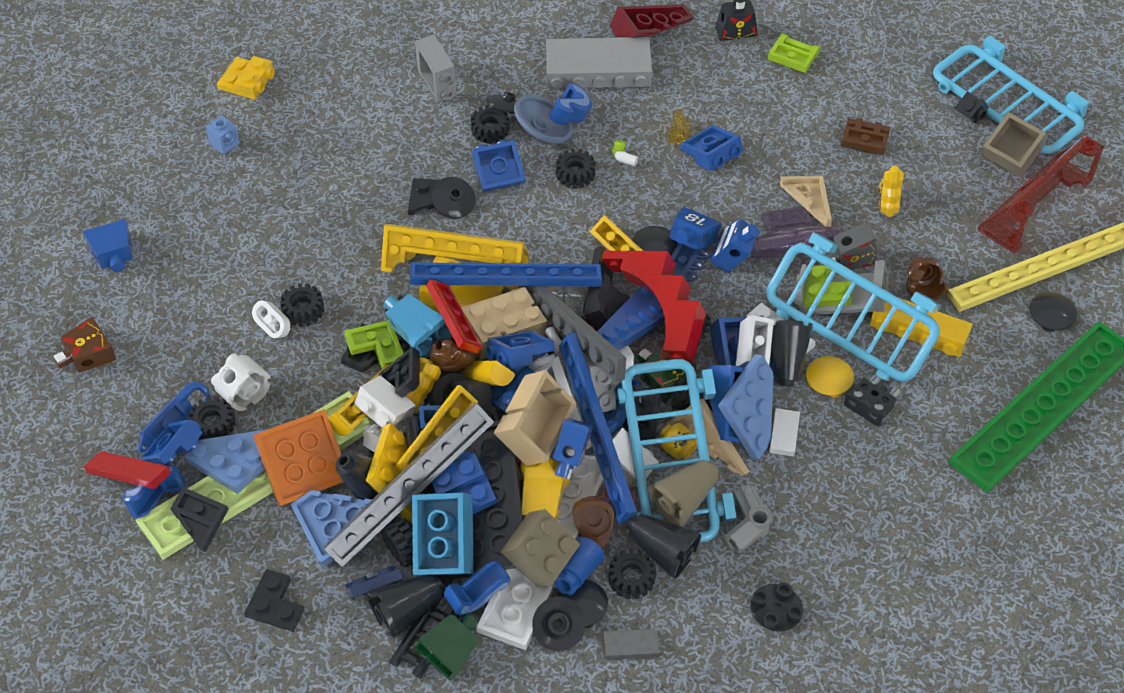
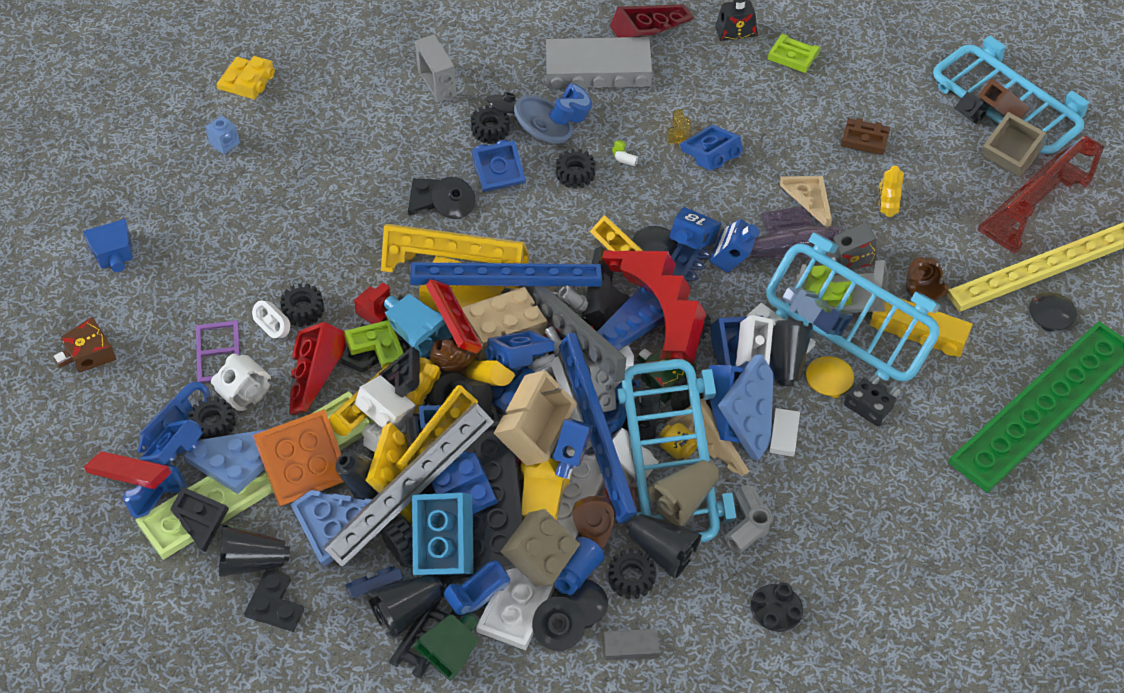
(235, 349): none -> medium lavender window
(249, 551): none -> black cone
(316, 354): none -> red wedge
(371, 303): none -> red brick
(577, 302): none -> light grey pin
(817, 310): none -> hips
(1003, 100): none -> reddish brown slope

